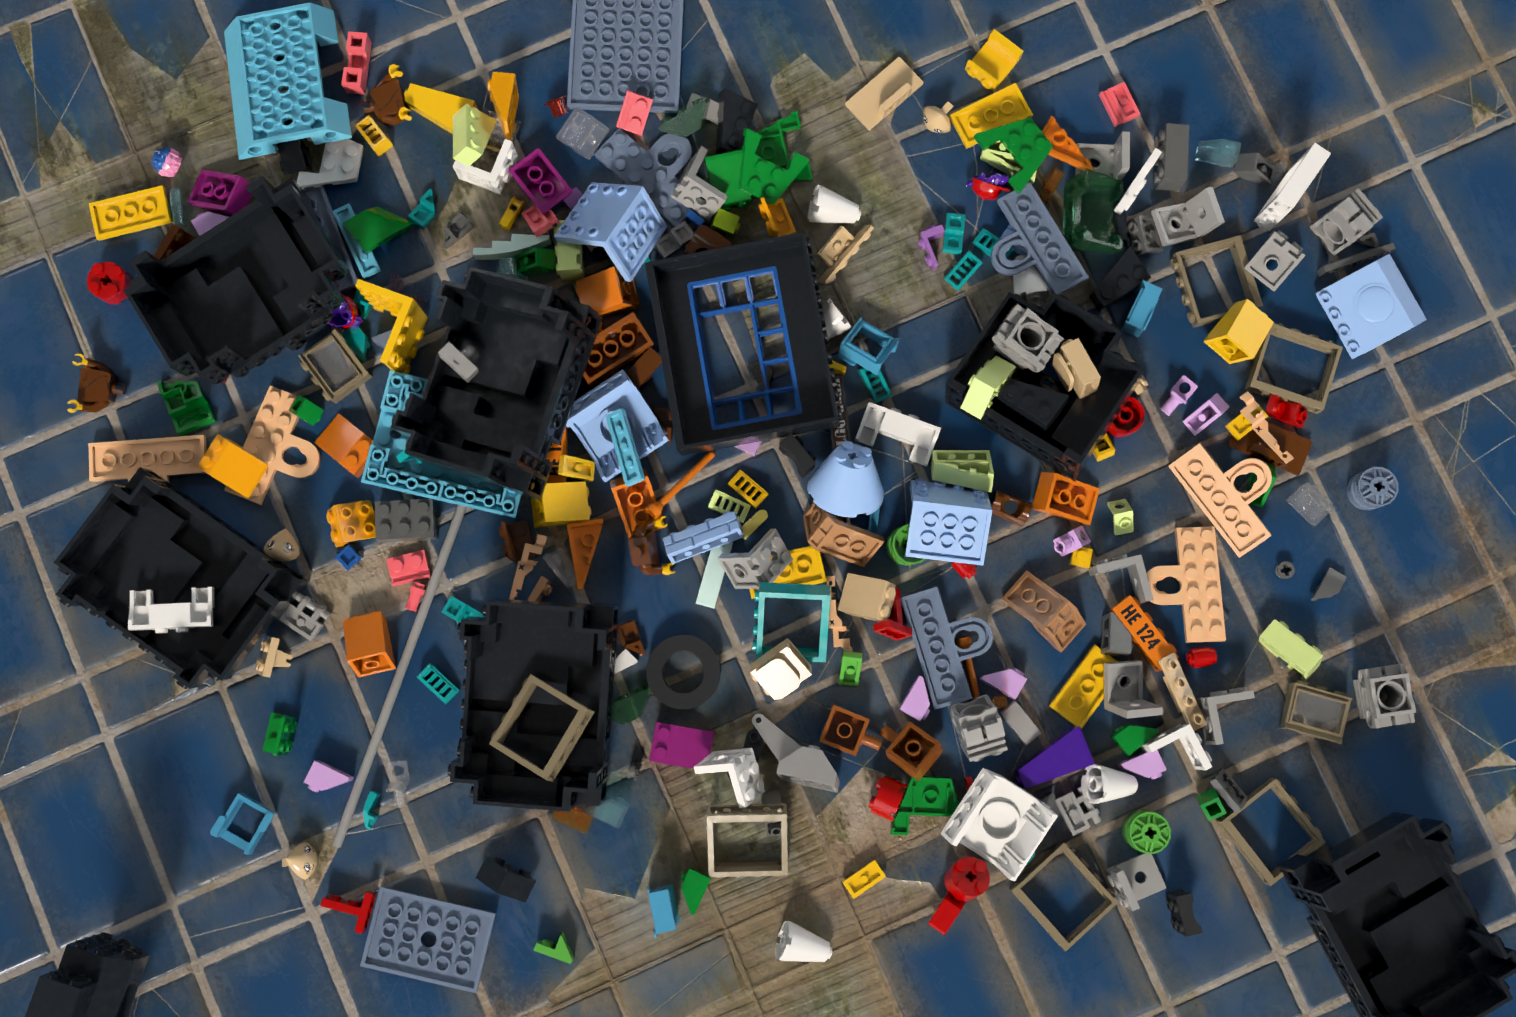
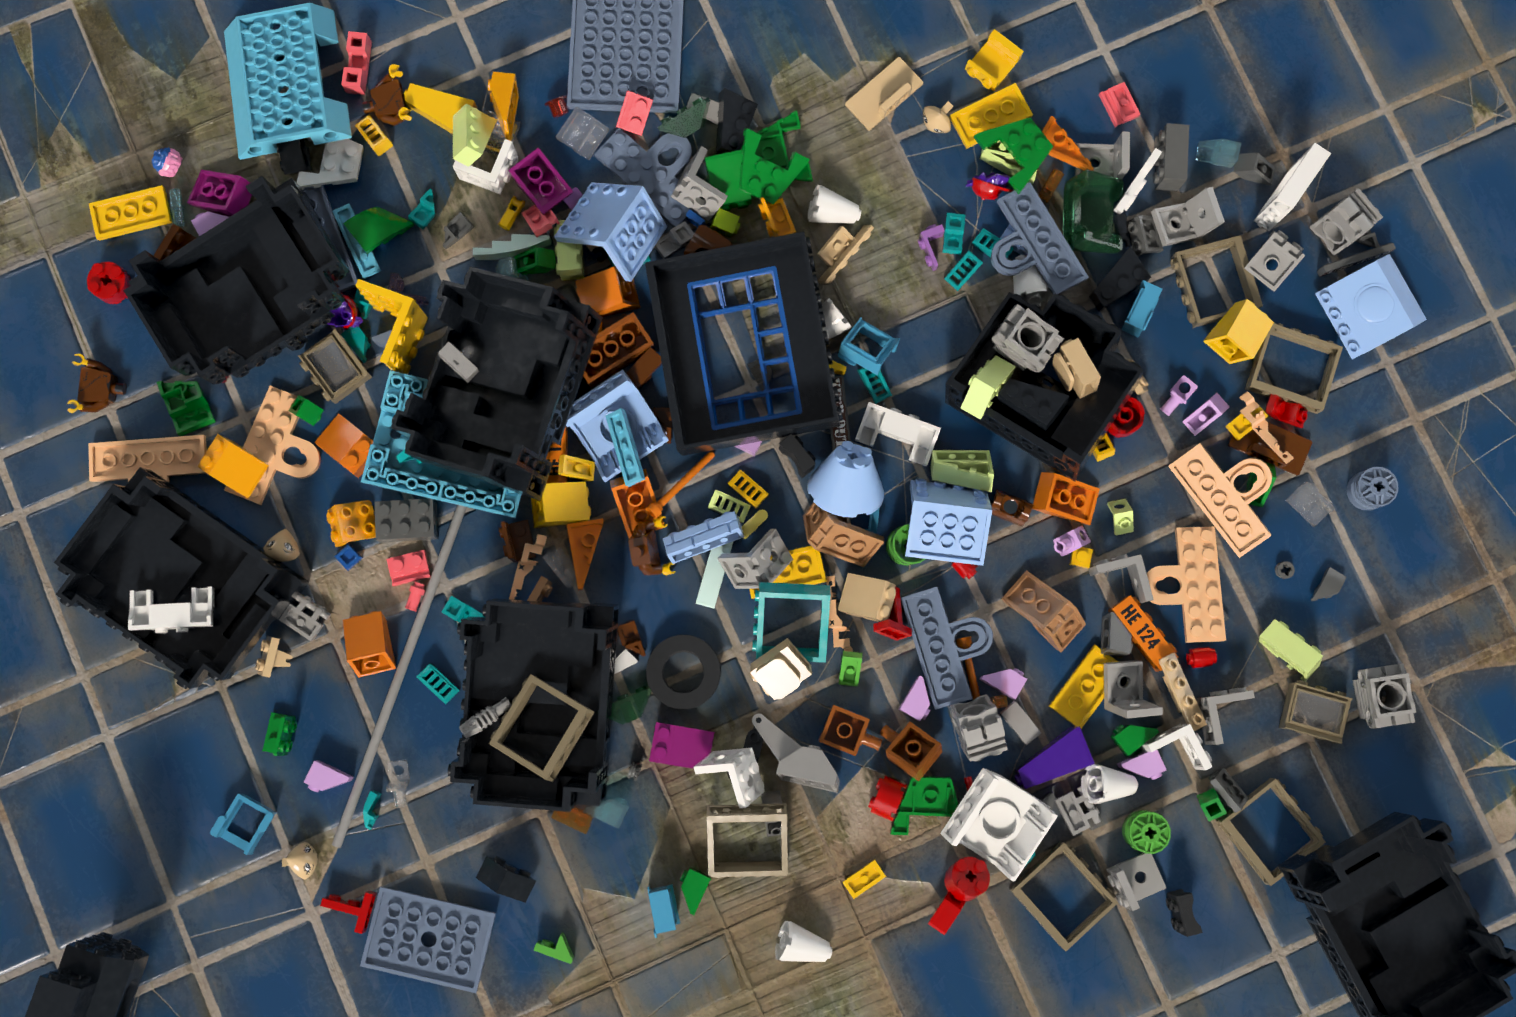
(485, 717): none -> light grey hinge

